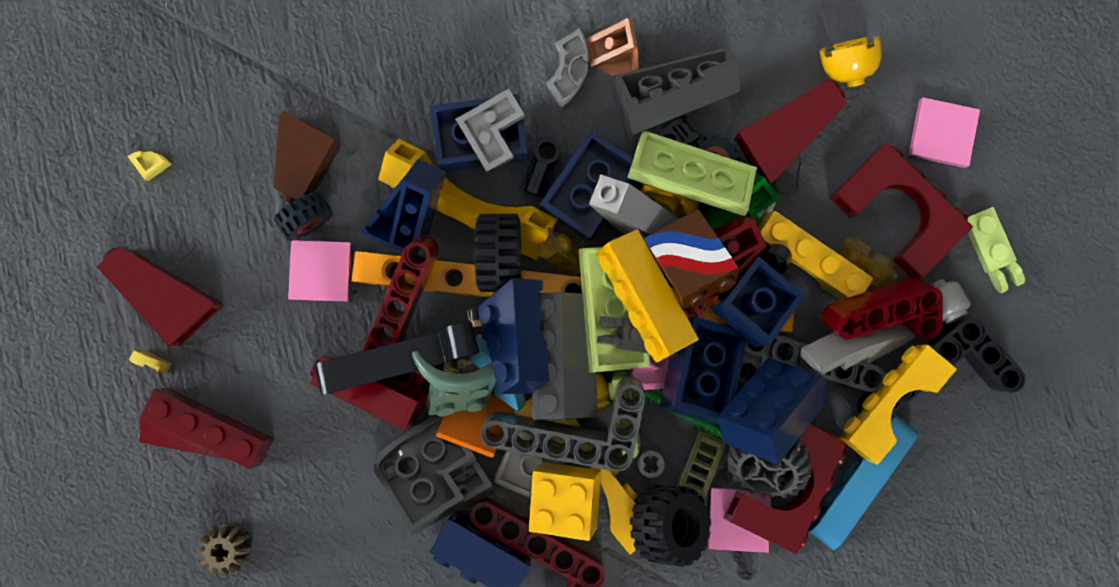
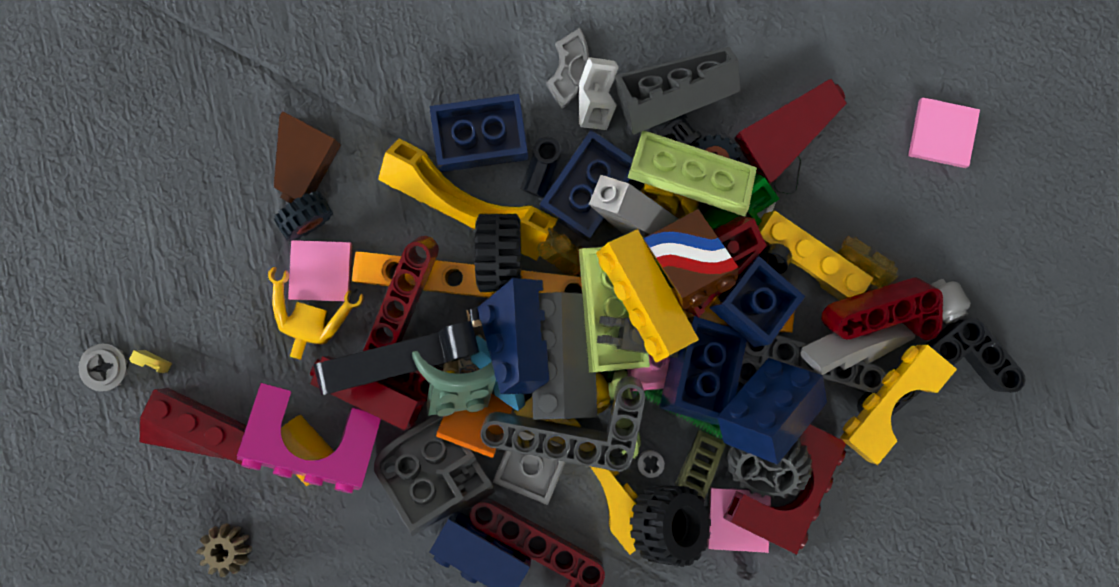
(93, 358): none -> light grey gear
(149, 163): light yellow tile -> none
(160, 297): dark red slope -> none
(264, 445): none -> dark pink arch
(304, 441): none -> yellow brick
(306, 321): none -> yellow piece
(408, 208): dark blue wedge -> none
(483, 127): light grey plate -> none
(565, 501): yellow brick -> none
(595, 102): none -> white slope
(614, 49): nougat slope -> none
(852, 60): yellow cylinder -> none
(859, 488): dark azure beam -> none
(940, 222): dark red arch -> none
(994, 249): yellowish green hinge -> none

